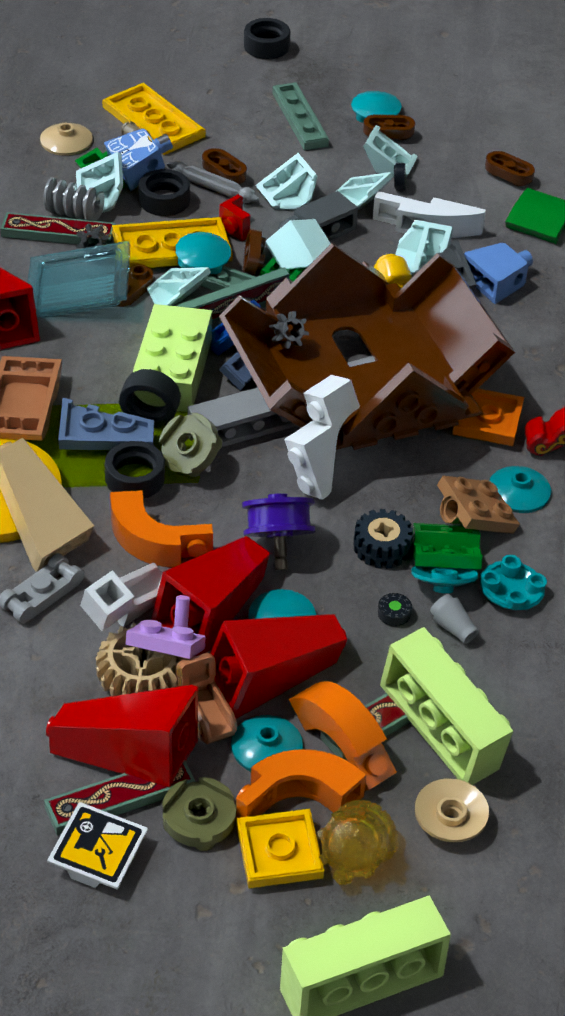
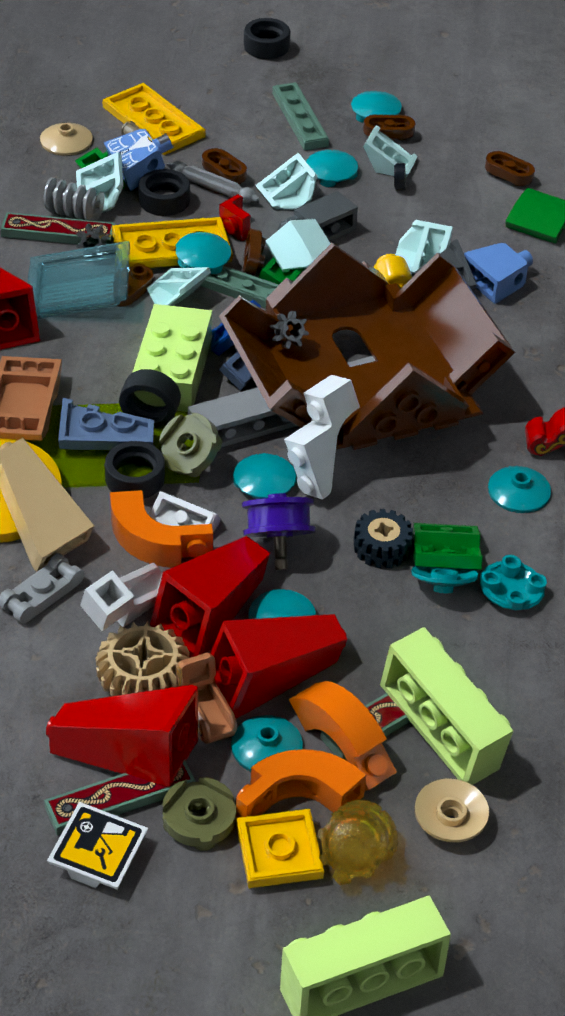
(174, 641): lavender plate -> none
(178, 512): none -> white slope
(252, 289): tile -> none
(264, 475): none -> teal dish
(333, 166): none -> teal dish
(363, 189): light aqua slope -> none
(394, 609): black tile -> none
(403, 211): white slope -> none
(452, 616): light grey cone -> none
(475, 505): medium nougat plate -> none
(499, 419): orange plate -> none

